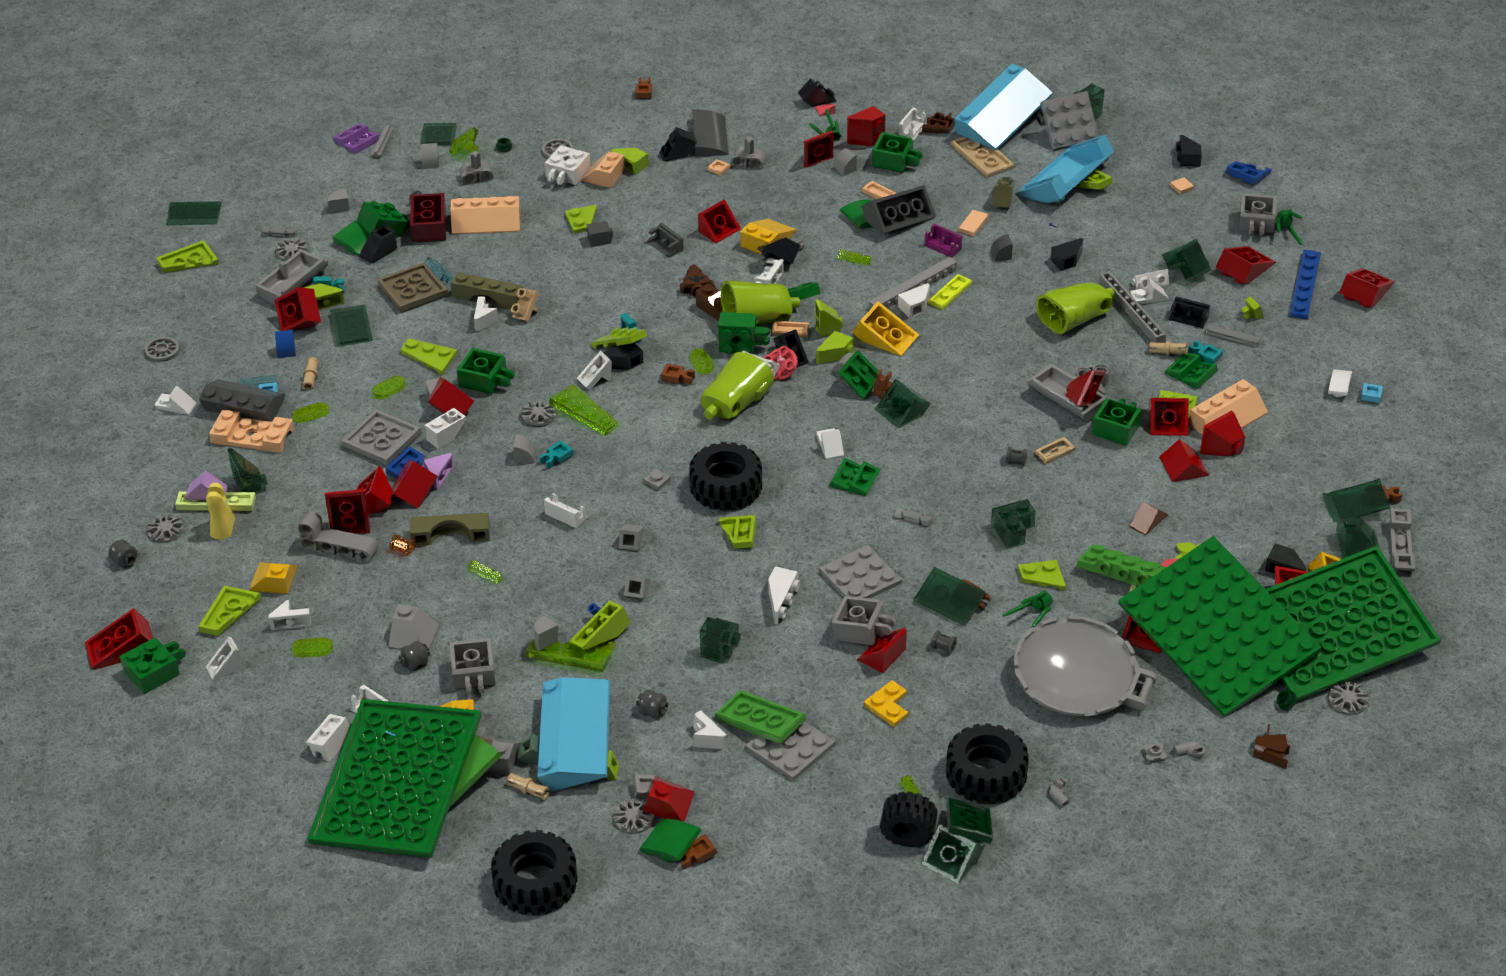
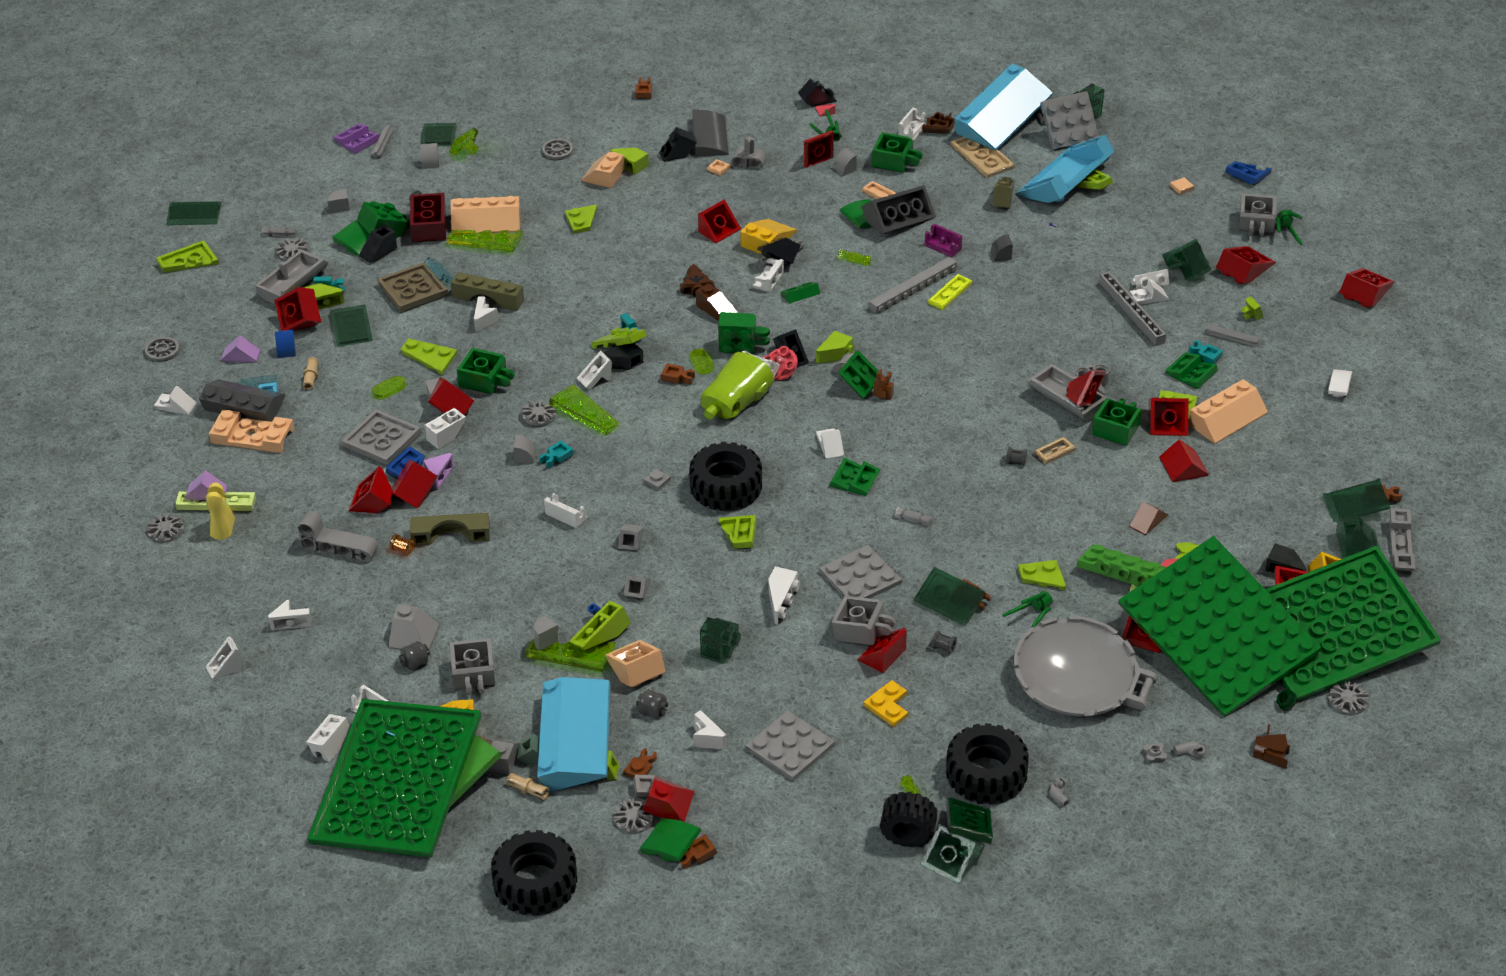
(117, 639): red slope -> none
(122, 553): dark grey piece -> none
(152, 664): green hinge -> none
(227, 608): lime wing -> none
(240, 351): none -> lavender slope
(246, 474): clear green slope -> none
(273, 578): yellow slope -> none
(311, 412): clear neon green tile -> none
(312, 647): clear neon green tile -> none
(348, 511): red slope -> none
(476, 170): light grey beam -> none
(485, 239): none -> clear neon green wing
(485, 571): clear neon green axle -> none
(504, 144): dark green plate -> none
(525, 304): tan hips -> none
(567, 165): white hinge -> none
(599, 233): dark grey brick -> none
(636, 663): none -> light nougat slope
(640, 766): none -> dark orange plate
(666, 240): dark grey hinge -> none
(760, 716): bright green tile -> none
(765, 301): lime torso -> none
(782, 327): light nougat tile -> none
(826, 319): lime slope -> none
(865, 127): red slope -> none
(885, 330): yellow slope -> none
(901, 404): clear green slope -> none
(914, 301): white slope -> none
(973, 223): light nougat tile -> none
(1012, 521): clear green brick -> none
(1067, 254): black slope -> none
(1073, 305): lime torso -> none
(1168, 348): tan pin -> none
(1188, 152): black slope -> none
(1189, 312): black hinge -> none
(1223, 436): red slope -> none
(1305, 284): blue plate -> none
(1371, 393): medium azure plate -> none

